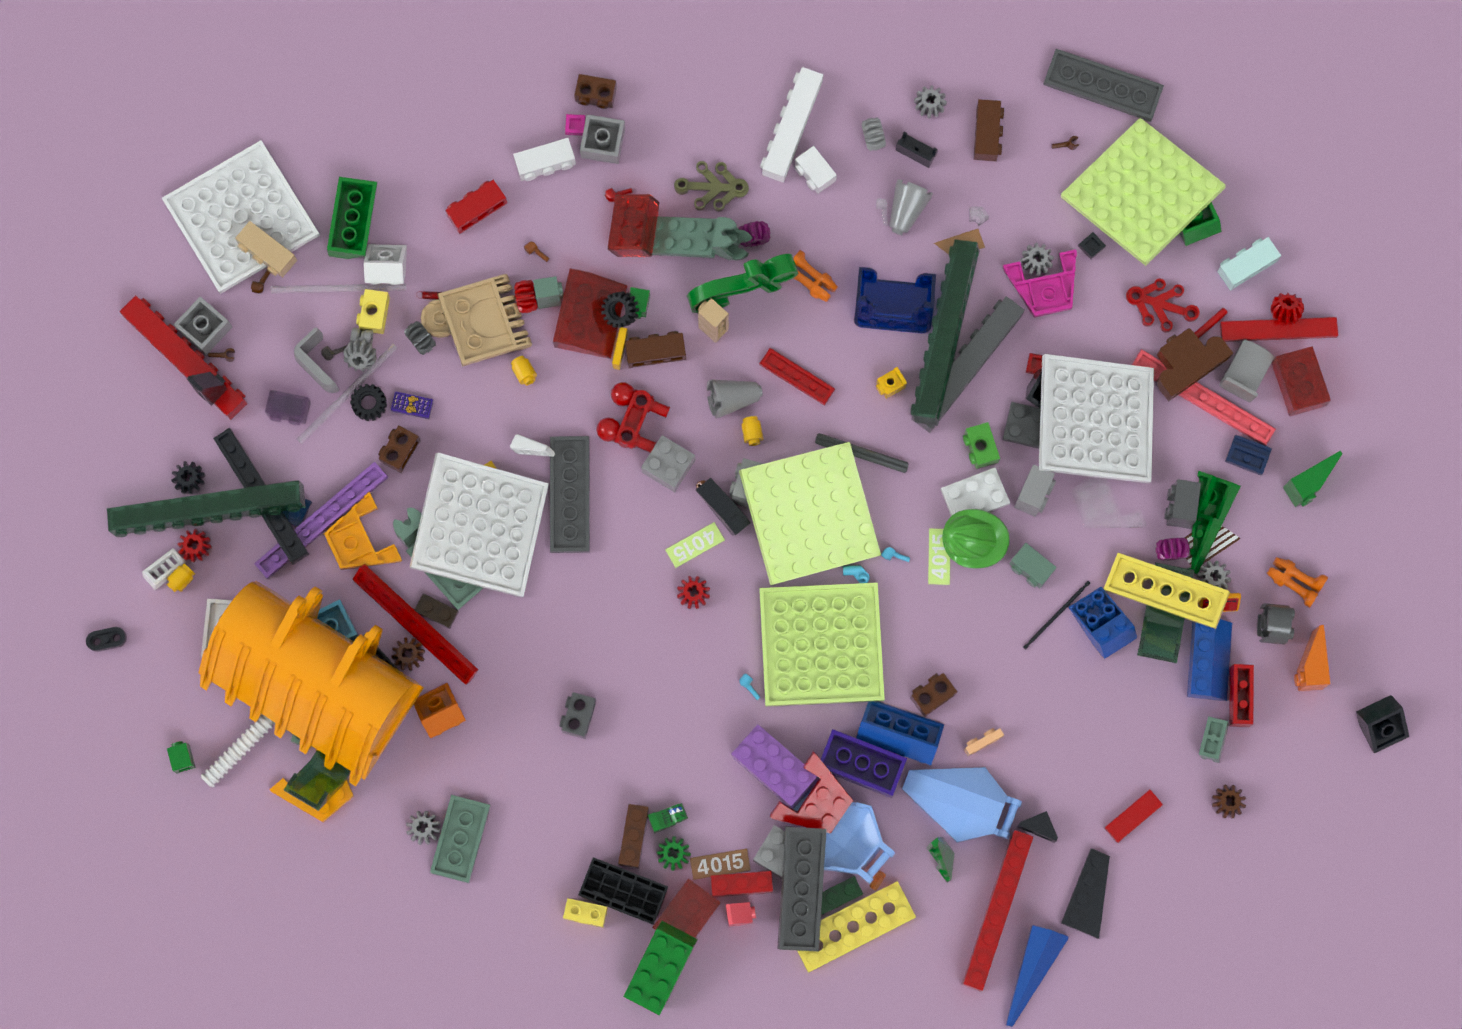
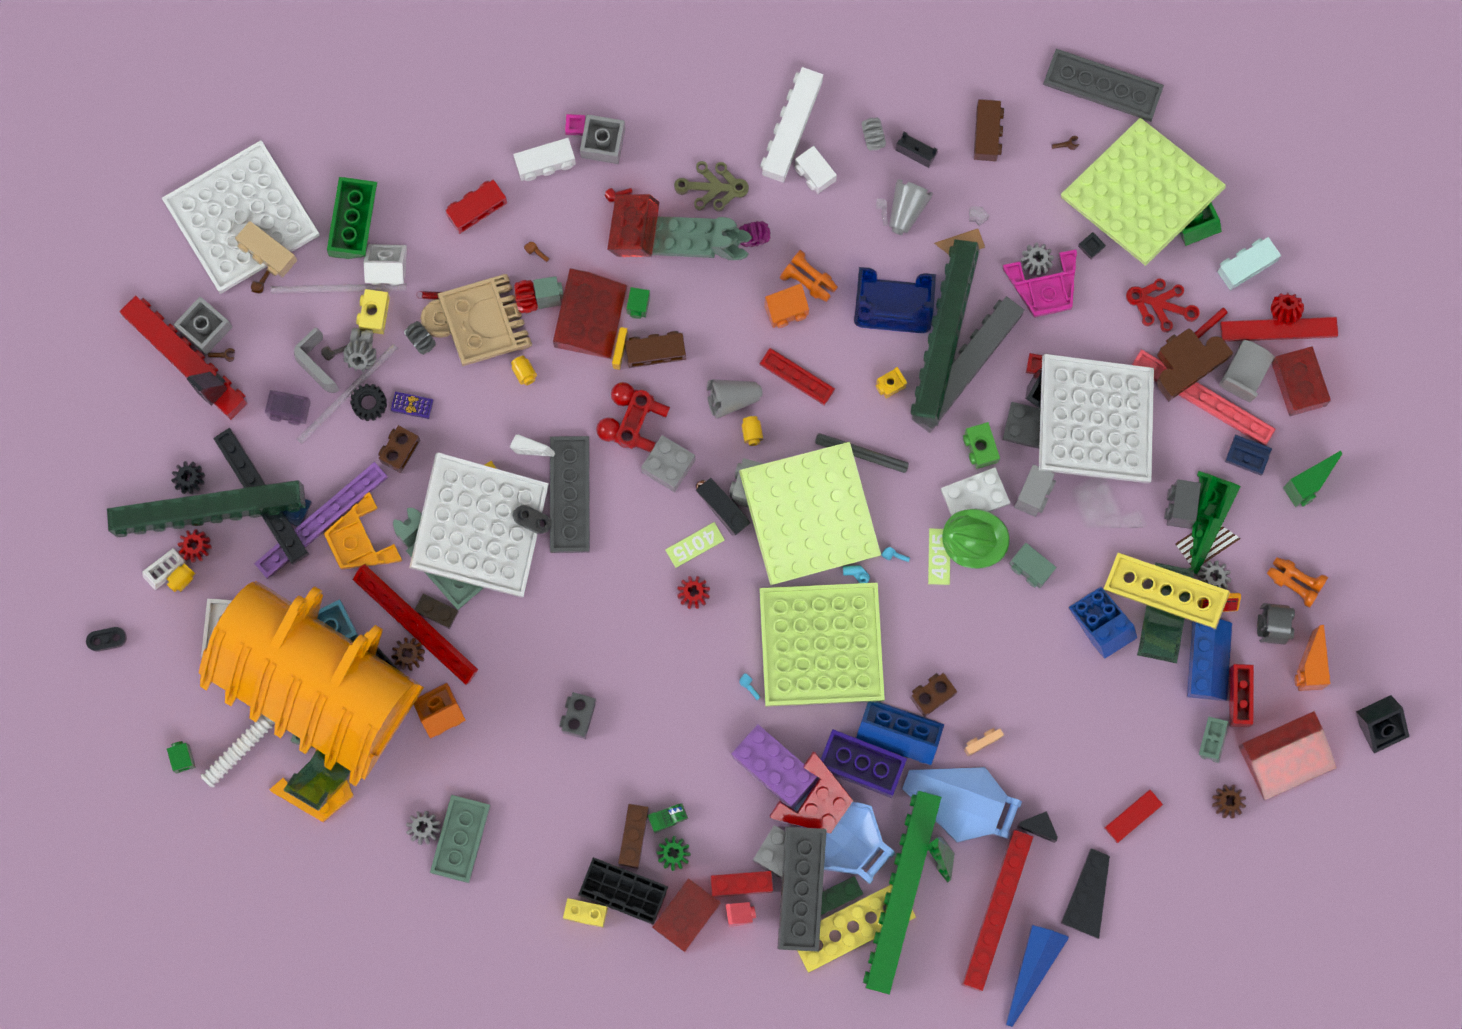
(532, 520): none -> black plate
(597, 86): reddish brown brick -> none
(630, 309): black tyre -> none
(660, 967): green brick -> none
(713, 320): tan brick -> none
(720, 864): medium nougat sticker -> none
(757, 275): green piece -> none
(786, 306): none -> orange slope
(878, 878): clear orange tile -> none
(902, 893): none -> green brick
(933, 95): light grey gear -> none
(1057, 614): black piece -> none
(1172, 549): magenta gear -> none
(1288, 755): none -> clear red slope

